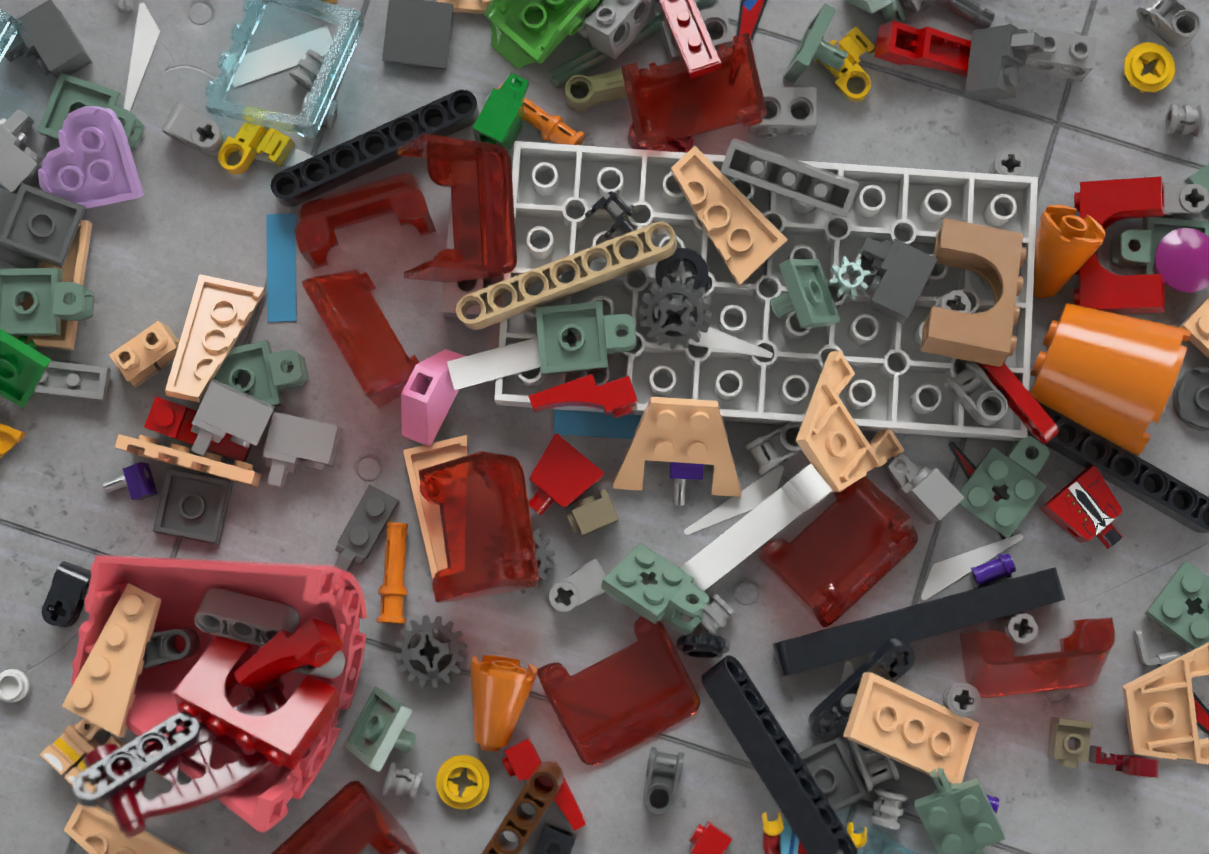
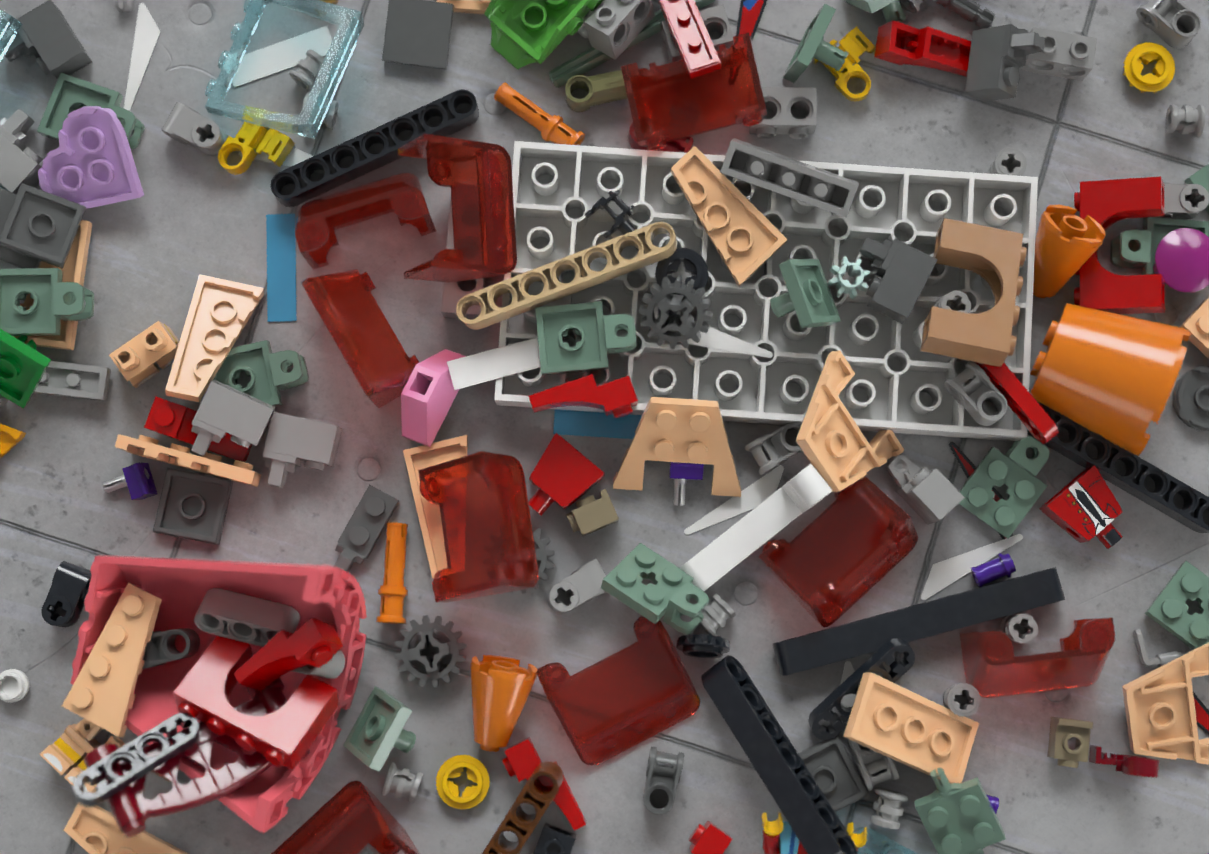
(502, 113): green hinge -> none

